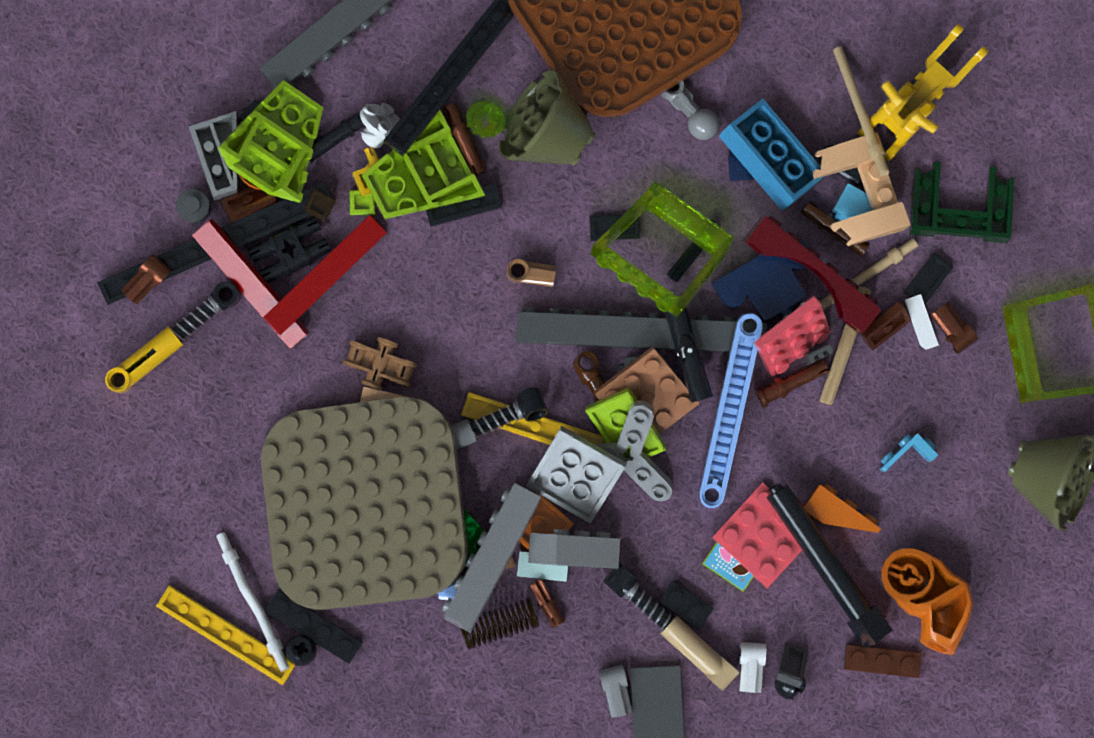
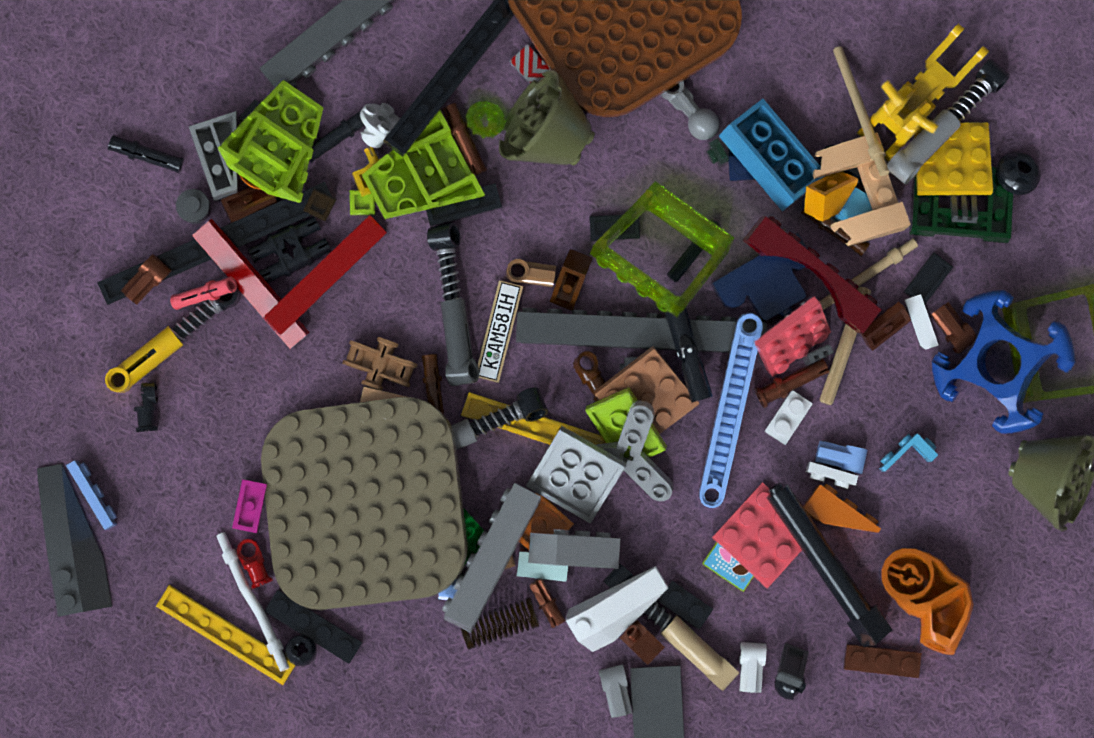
(72, 551): none -> dark grey wedge
(92, 494): none -> light blue plate
(145, 413): none -> black connector
(146, 154): none -> black pin
(223, 287): none -> coral pin
(249, 506): none -> dark pink plate
(254, 564): none -> red connector
(432, 381): none -> reddish brown pin
(461, 366): none -> piece
(499, 331): none -> tile
(529, 64): none -> tile
(571, 279): none -> reddish brown slope
(614, 610): none -> white wedge
(642, 642): none -> copper brick
(716, 153): none -> clear green plate
(788, 417): none -> white plate
(821, 472): none -> white plate
(828, 195): none -> light orange slope
(847, 458): none -> light blue piece
(909, 160): none -> piece
(959, 165): none -> yellow plate
(964, 218): none -> dark grey tile
(974, 369): none -> blue piece
(1012, 178): none -> black piece

